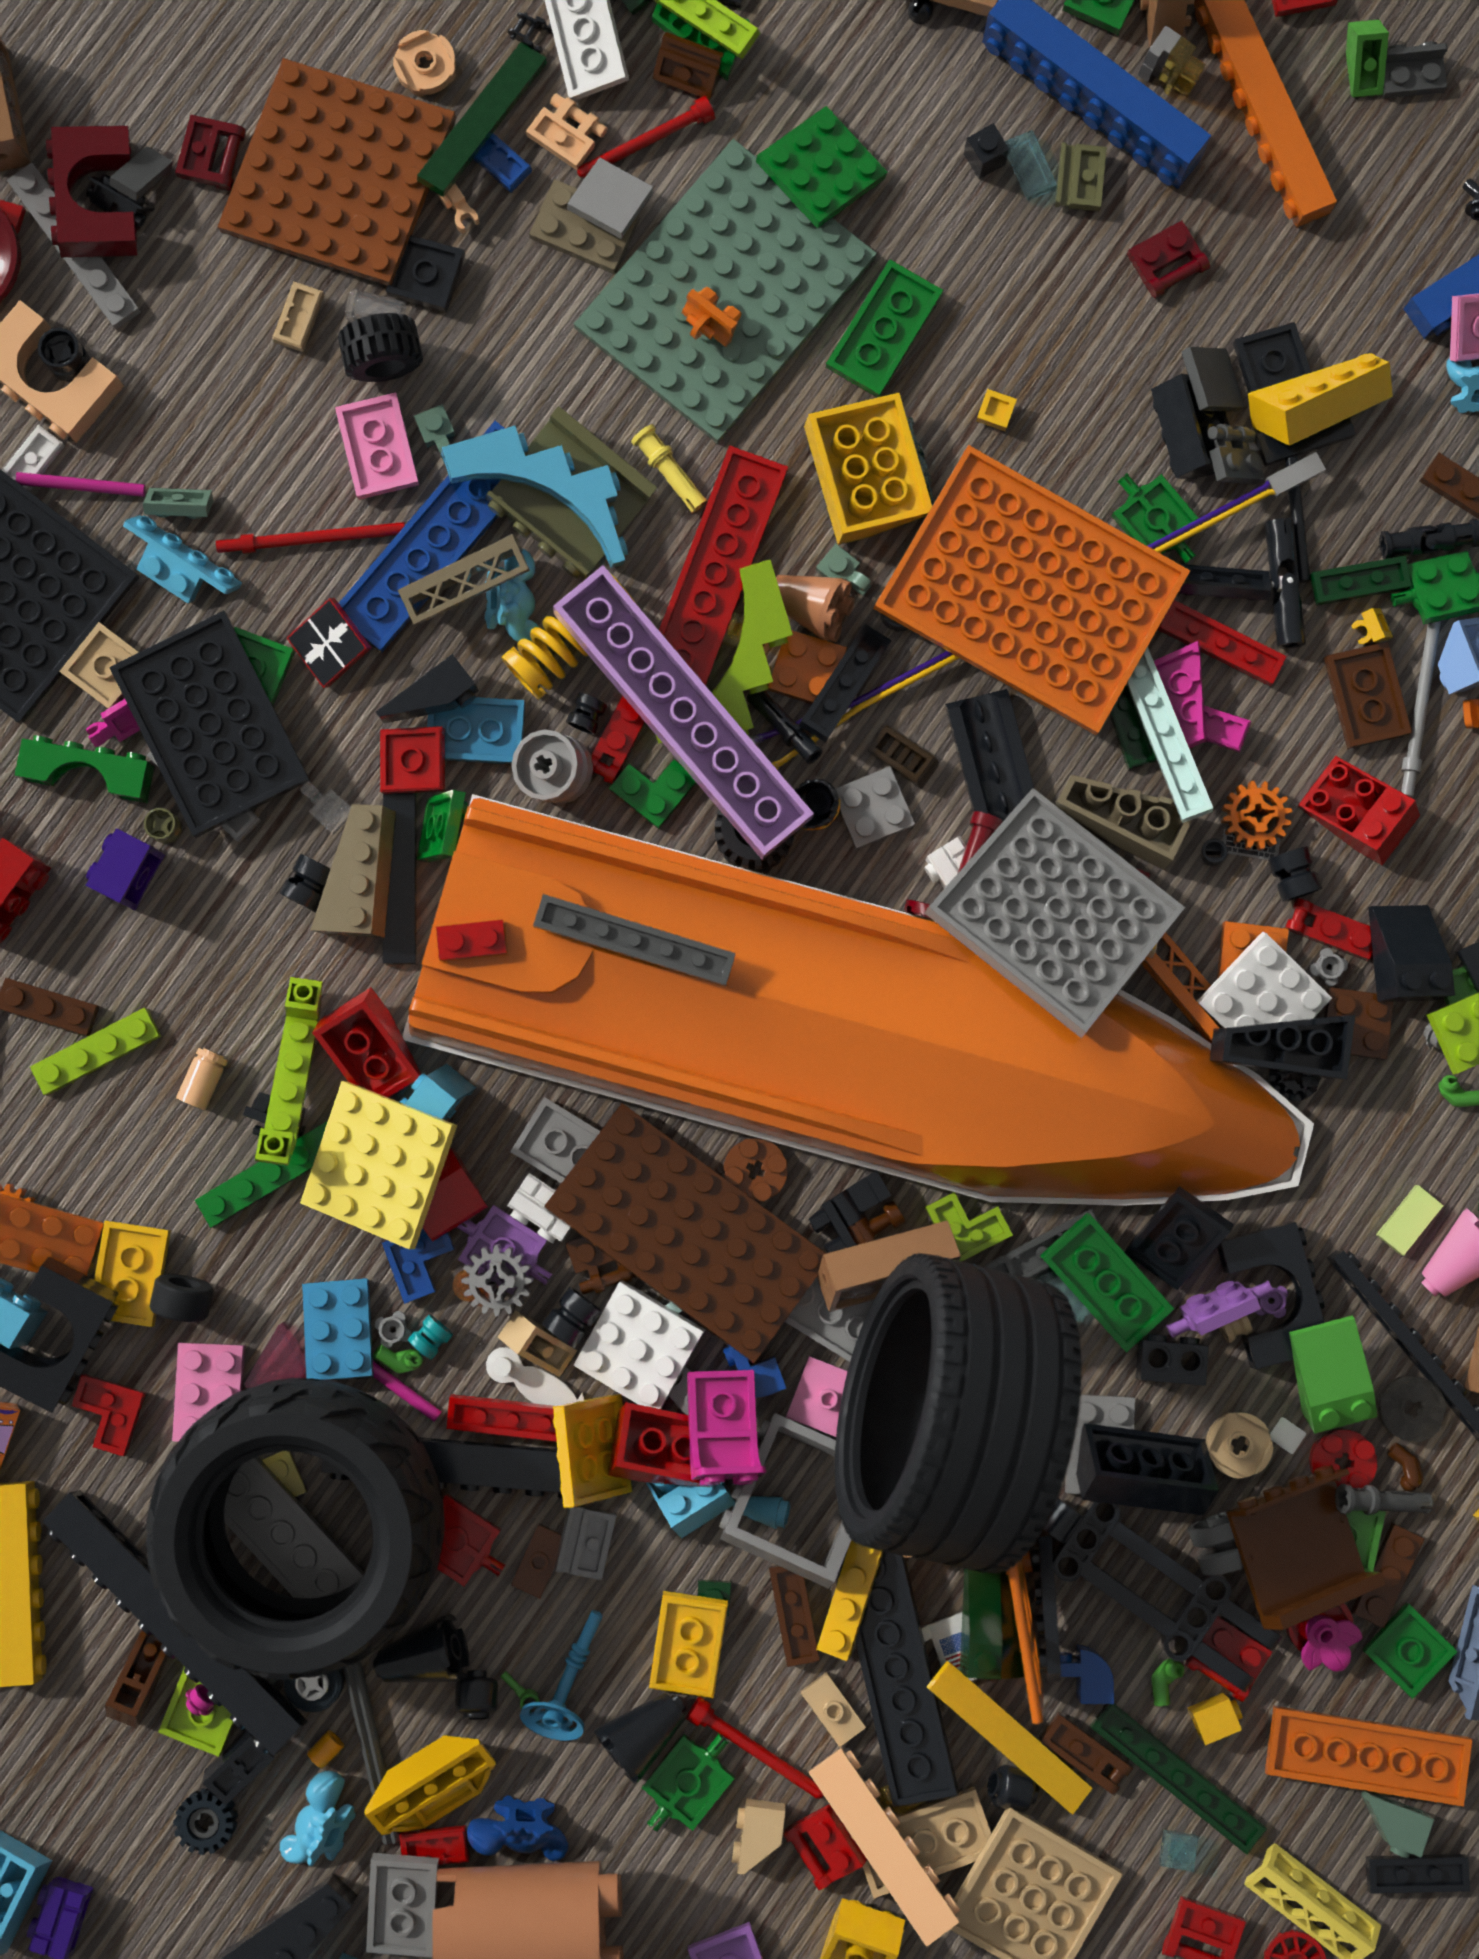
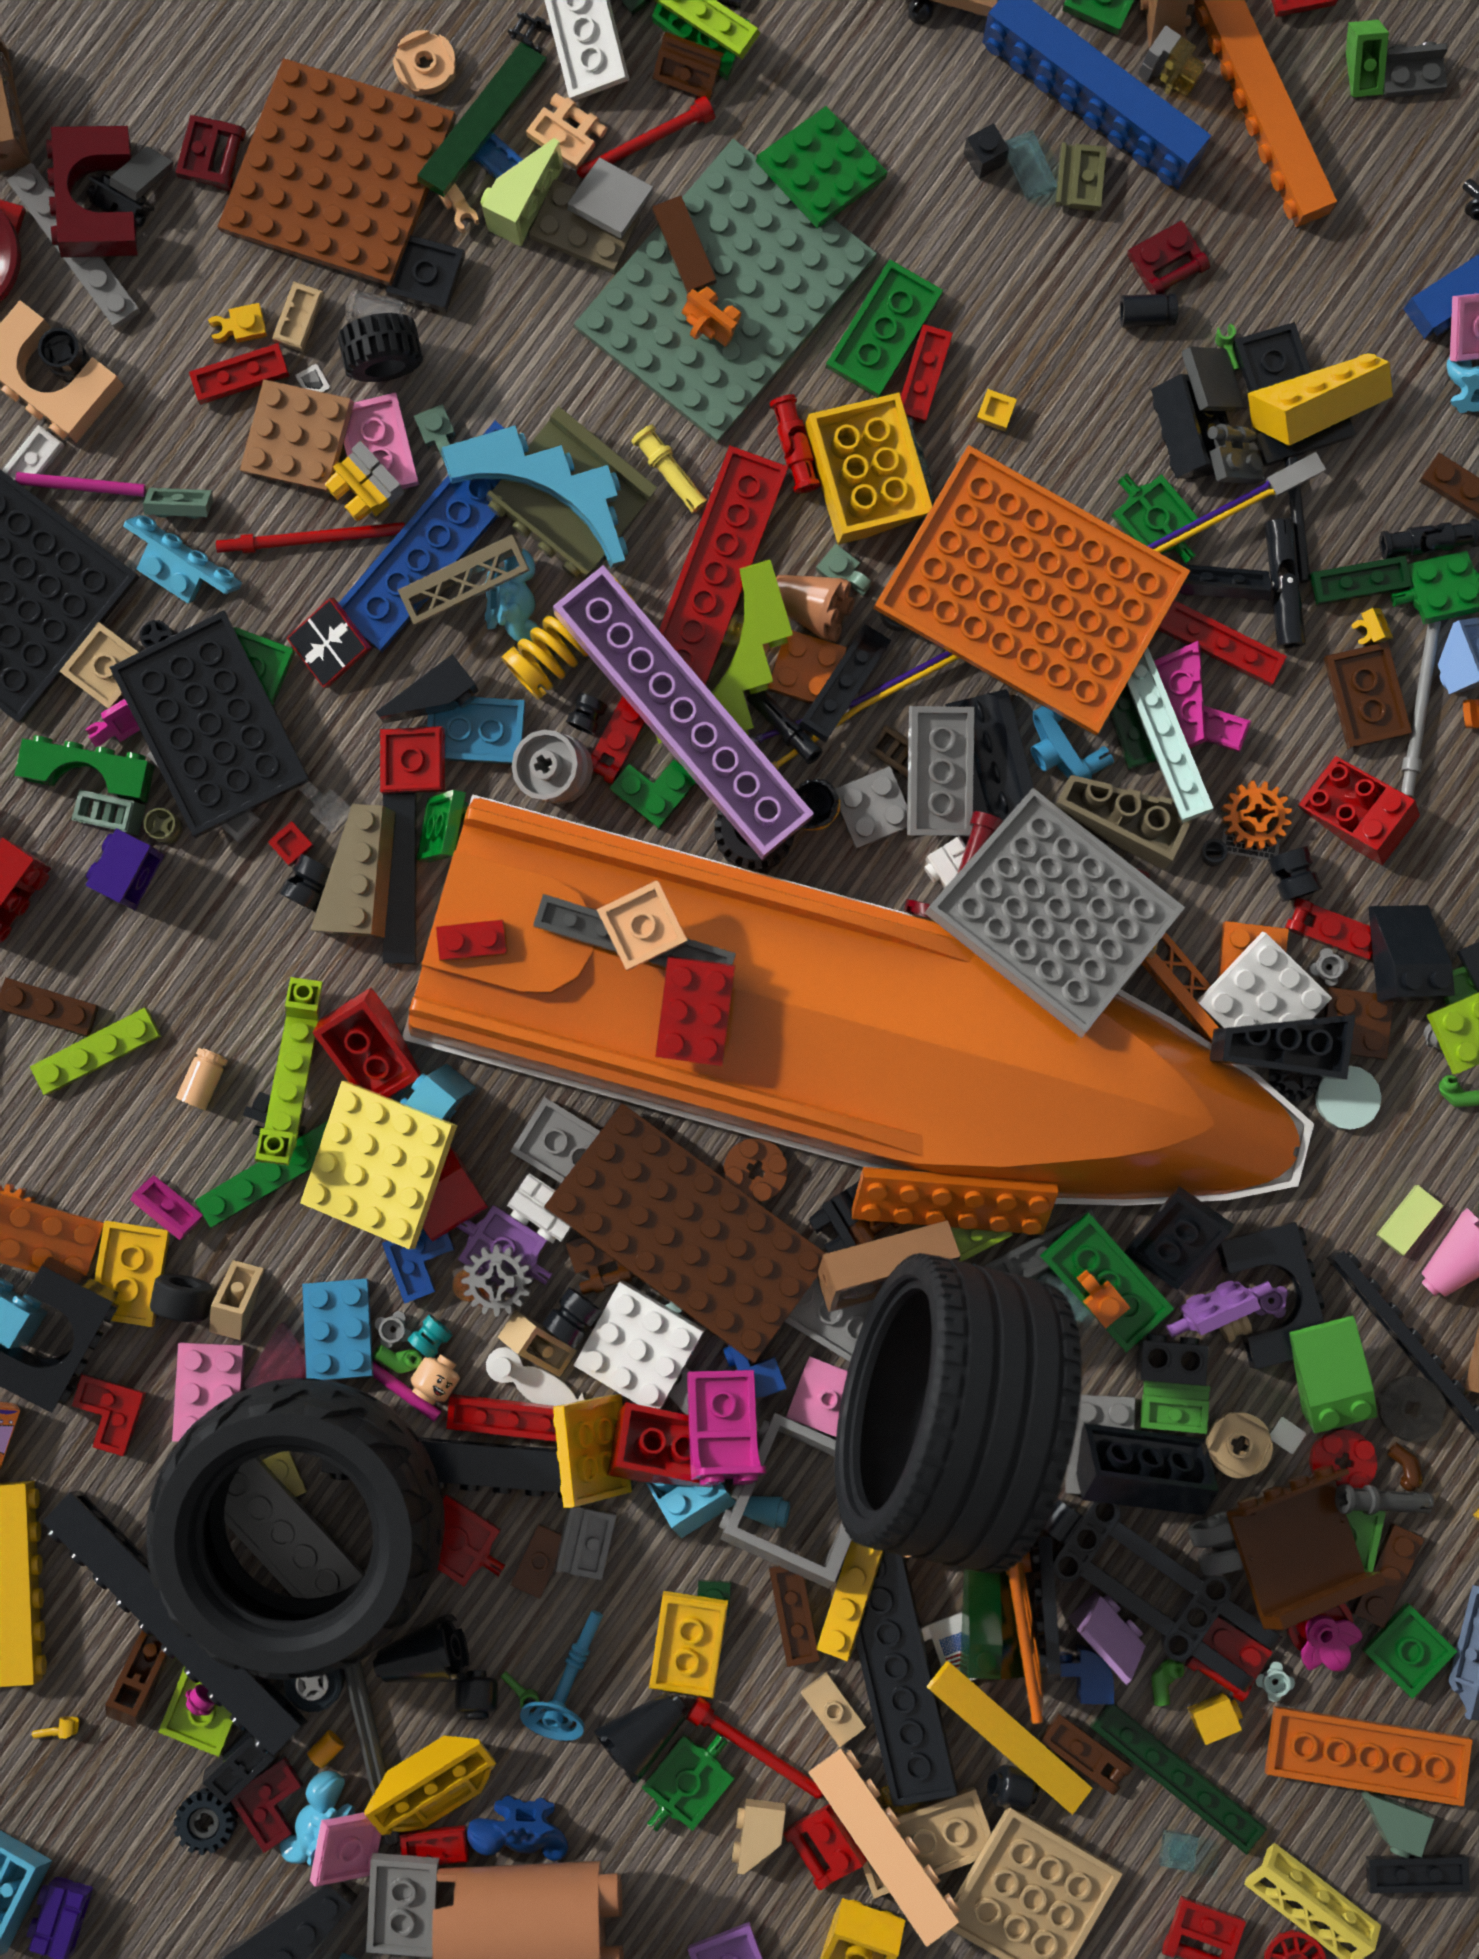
(67, 1727): none -> yellow hand
(128, 816): none -> sand green slope
(153, 633): none -> black wheel
(166, 1207): none -> dark pink plate
(235, 1300): none -> tan slope
(238, 373): none -> red plate
(244, 323): none -> yellow plate
(259, 1802): none -> dark red plate
(290, 843): none -> red plate
(296, 435): none -> medium nougat plate
(313, 379): none -> sticker
(344, 1849): none -> bright pink plate
(367, 479): none -> yellow hips
(435, 1379): none -> light nougat head
(520, 192): none -> yellowish green slope
(642, 925): none -> light nougat plate
(684, 244): none -> reddish brown tile
(695, 1010): none -> red plate
(795, 444): none -> red piece
(925, 372): none -> red plate
(940, 770): none -> light grey plate
(960, 1199): none -> orange plate
(1057, 751): none -> dark azure connector
(1103, 1300): none -> orange plate
(1109, 1635): none -> lavender slope
(1148, 310): none -> black piece
(1175, 1407): none -> bright green plate
(1227, 343): none -> bright green hand
(1284, 1684): none -> light aqua plate
(1349, 1102): none -> light aqua tile

